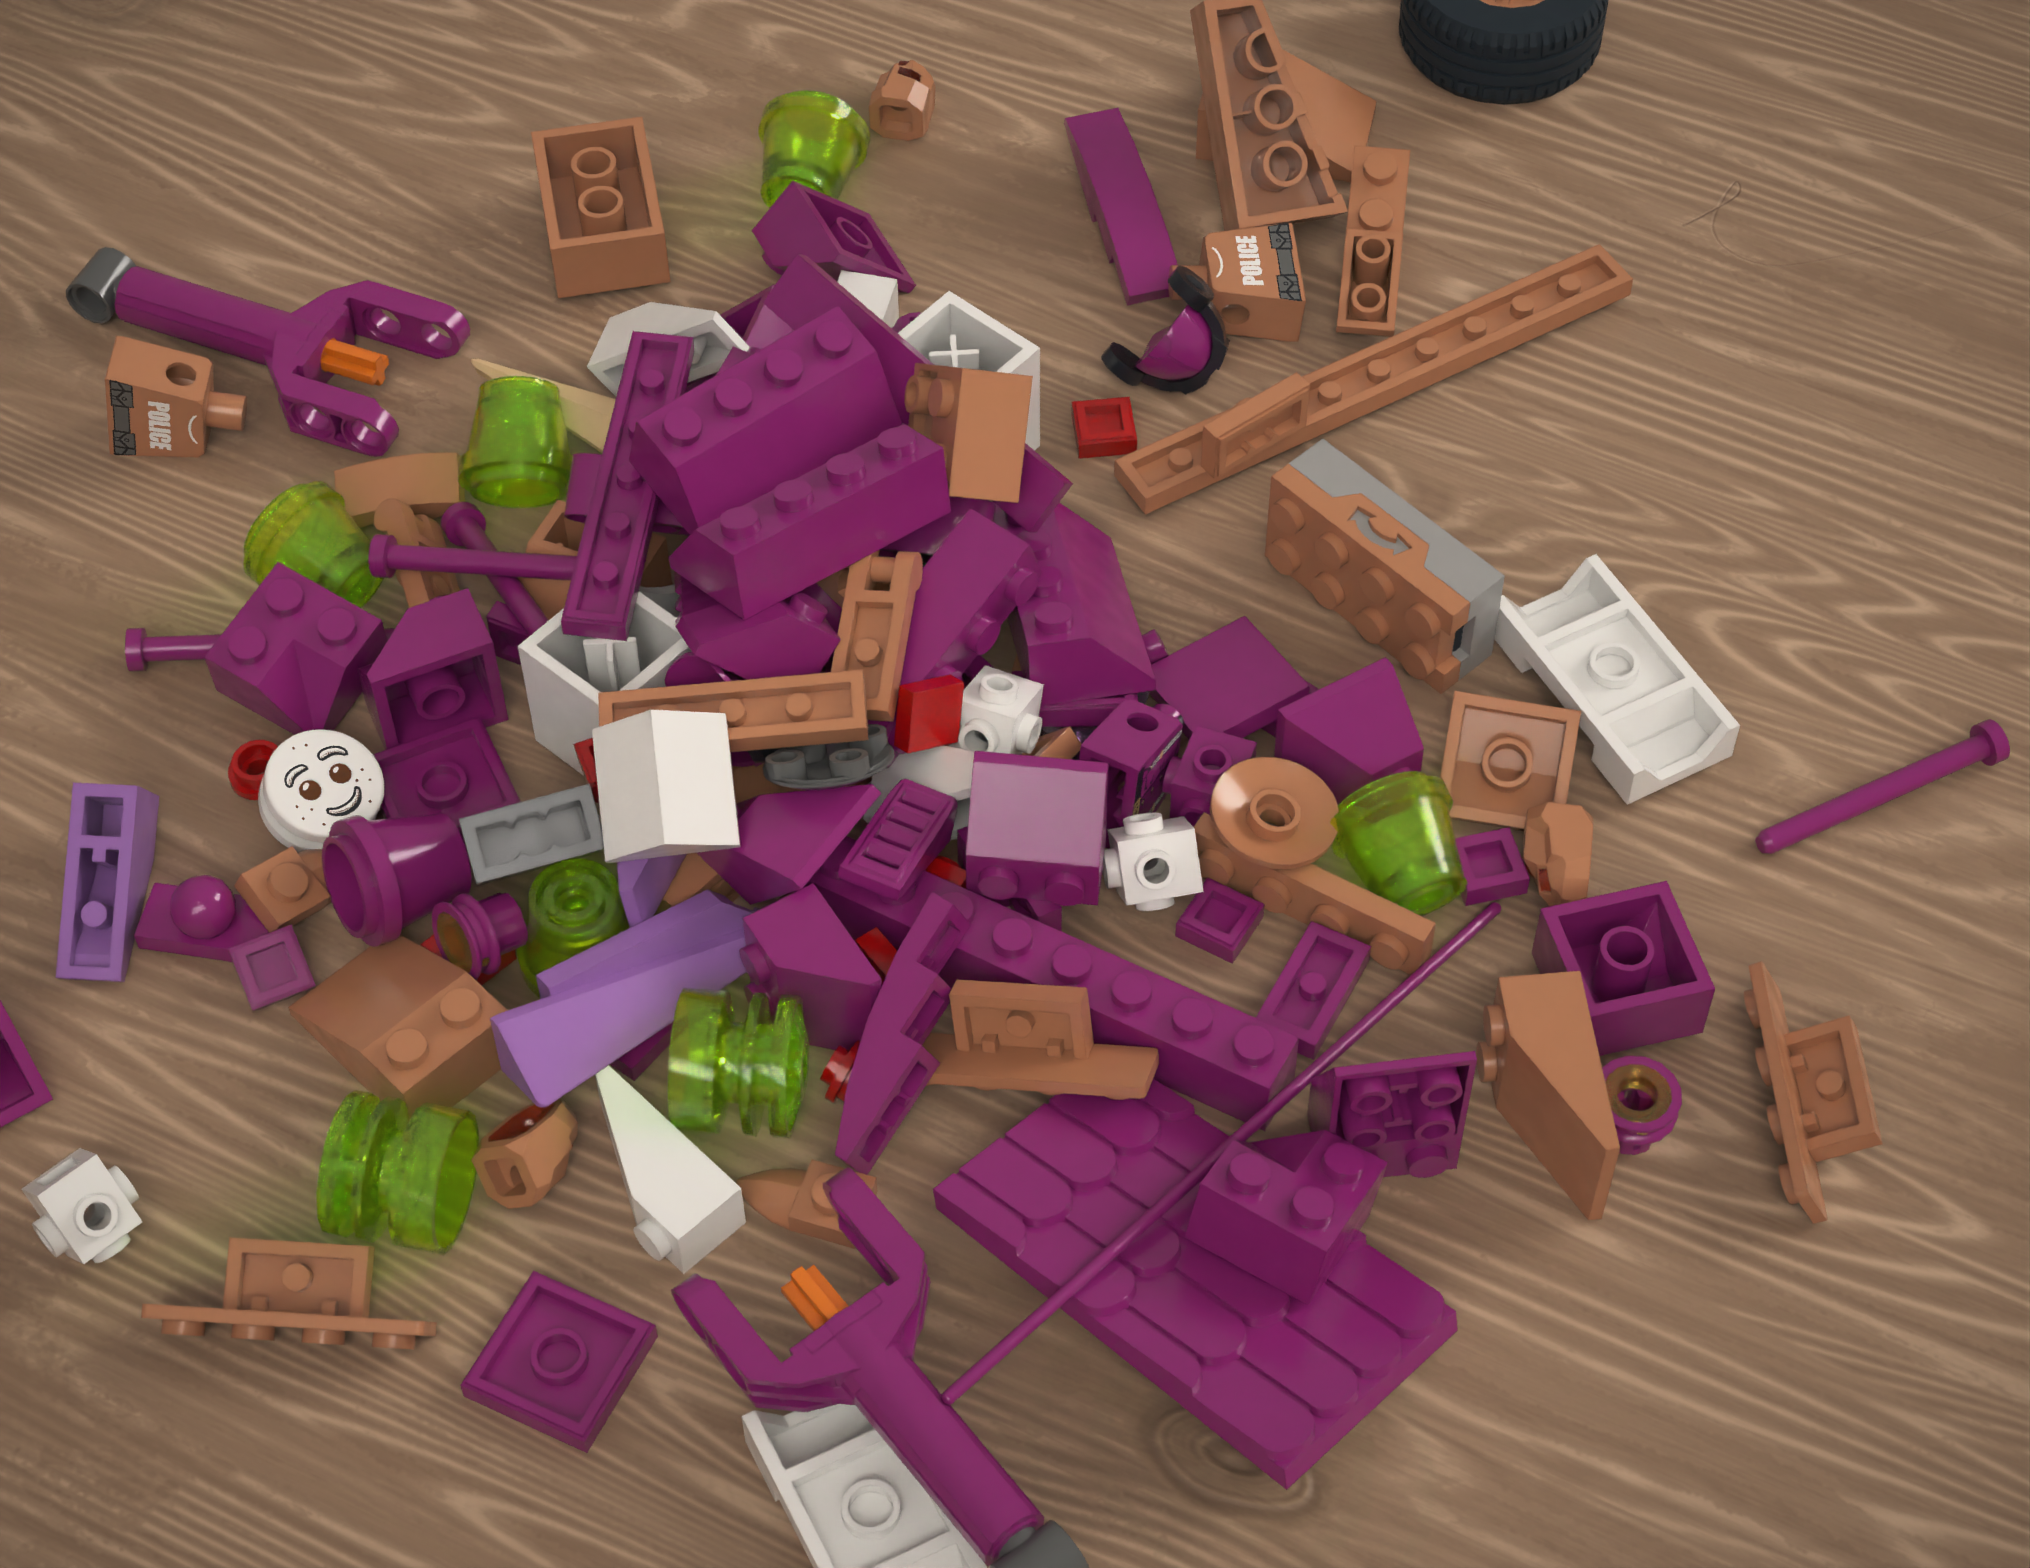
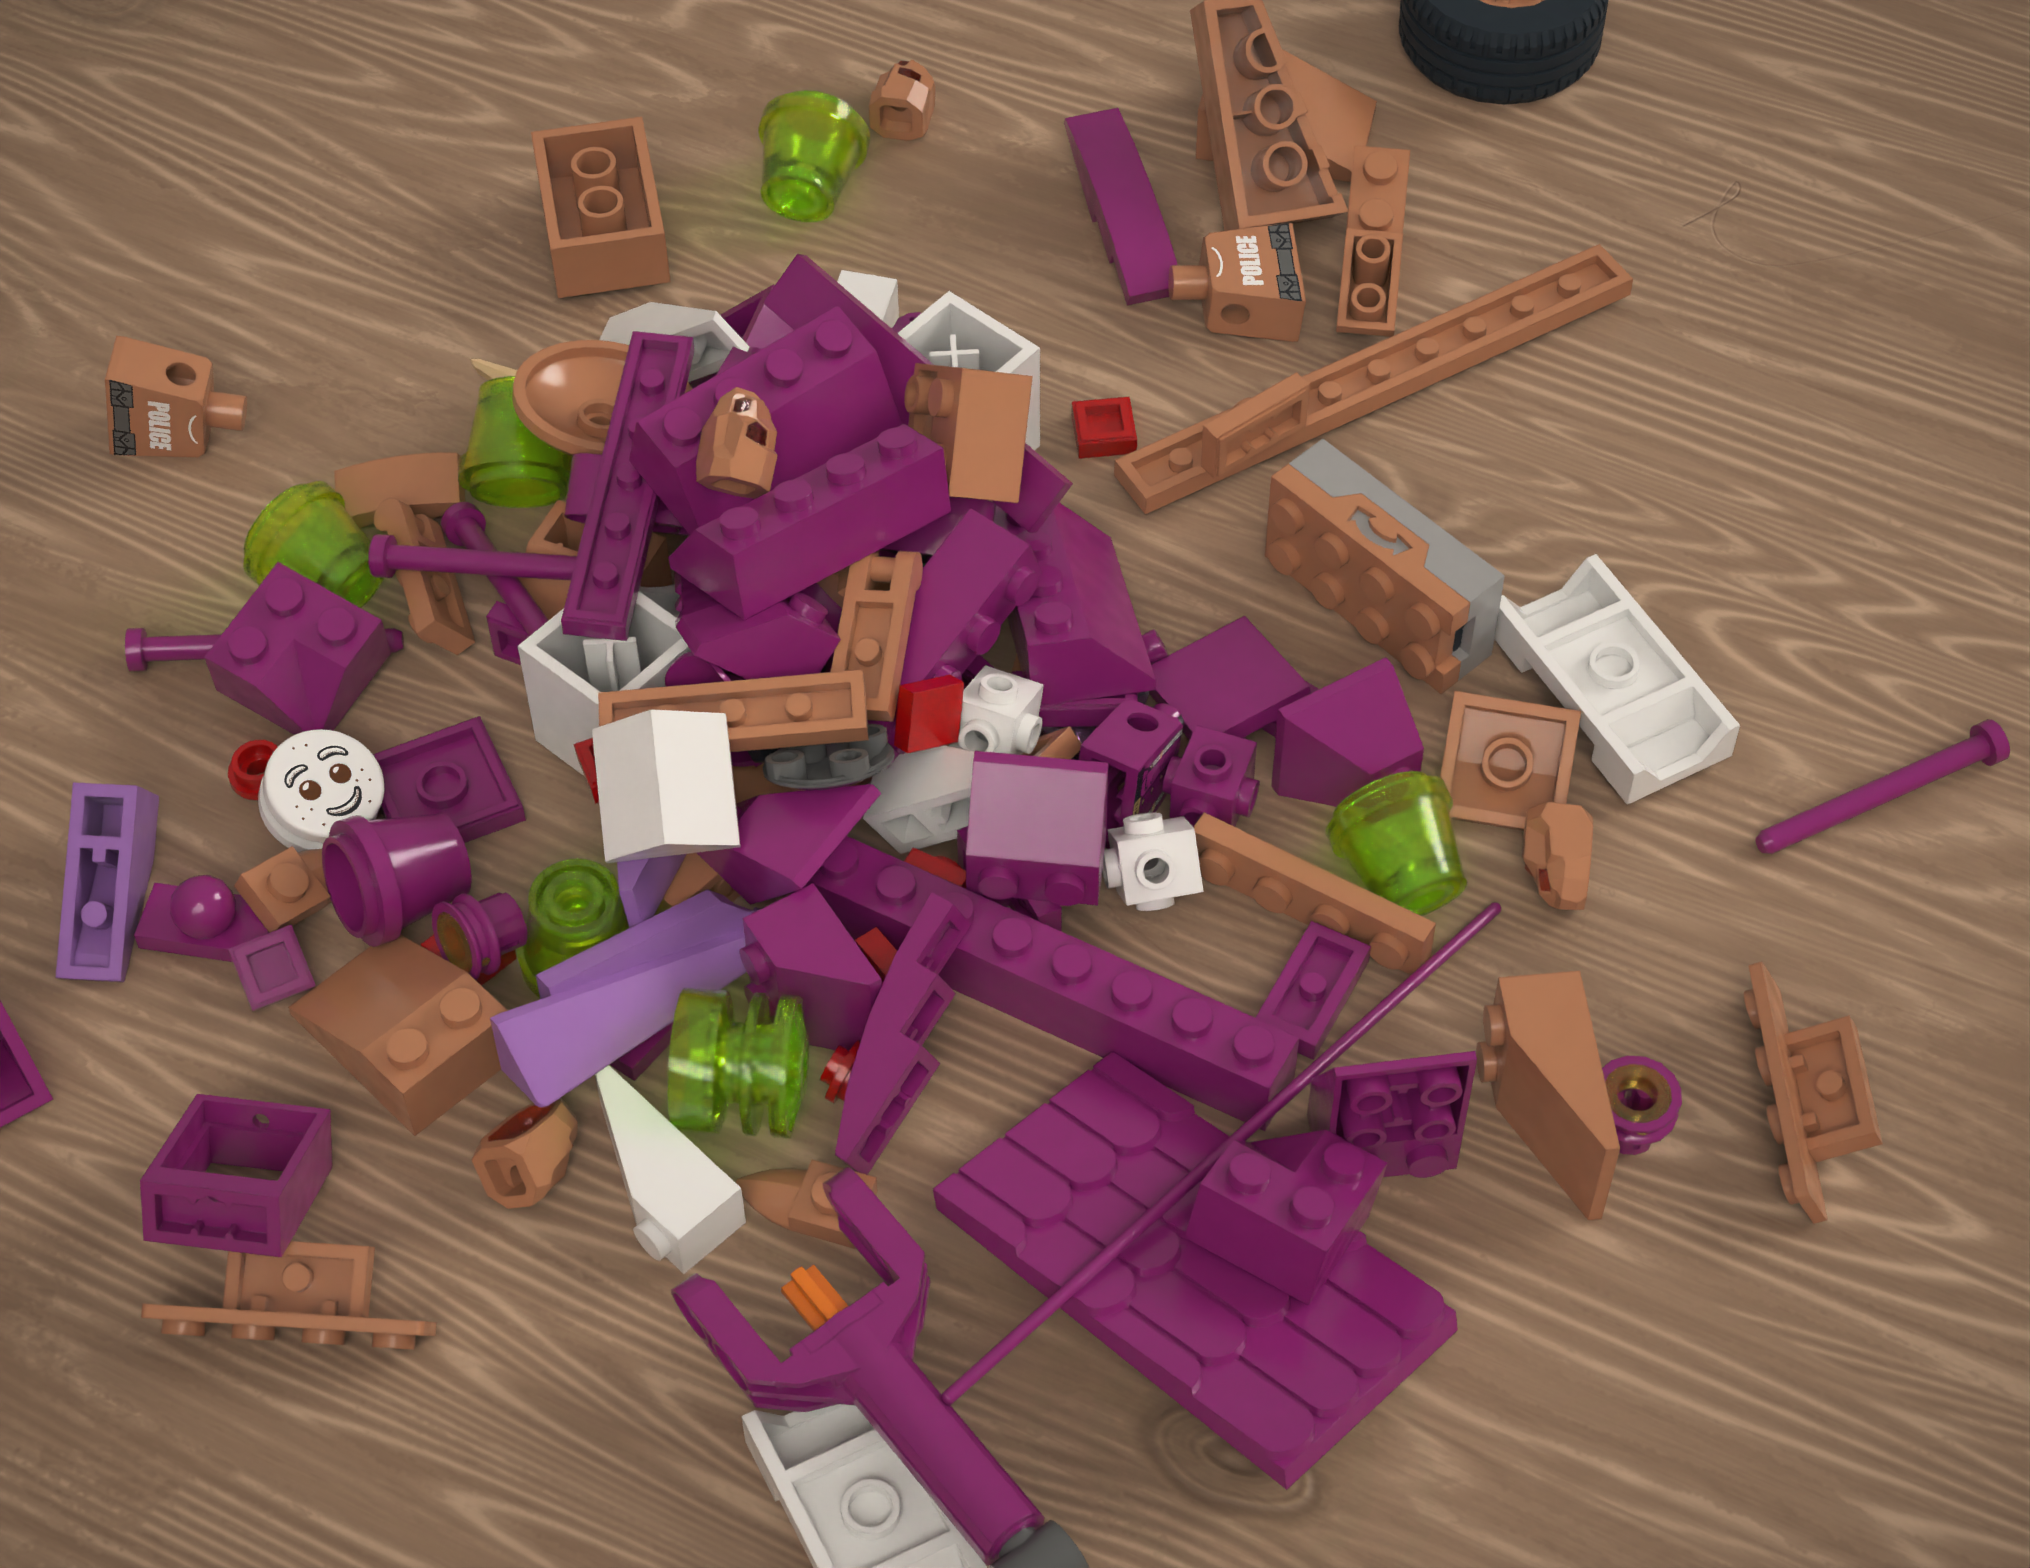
(64, 1195): white brick -> none
(229, 1211): none -> magenta window
(297, 347): magenta piece -> none
(397, 1172): clear neon green wheel -> none
(434, 672): magenta slope -> none
(532, 834): brick -> none
(559, 1361): magenta tile -> none
(570, 393): none -> nougat dish
(738, 446): none -> nougat rock
(829, 234): magenta slope -> none
(905, 833): magenta slope -> none
(1034, 1042): nougat bracket -> none
(1183, 353): cap -> none
(1220, 920): magenta tile -> none
(1275, 793): nougat dish -> none
(1492, 867): magenta plate -> none
(1634, 964): magenta slope -> none

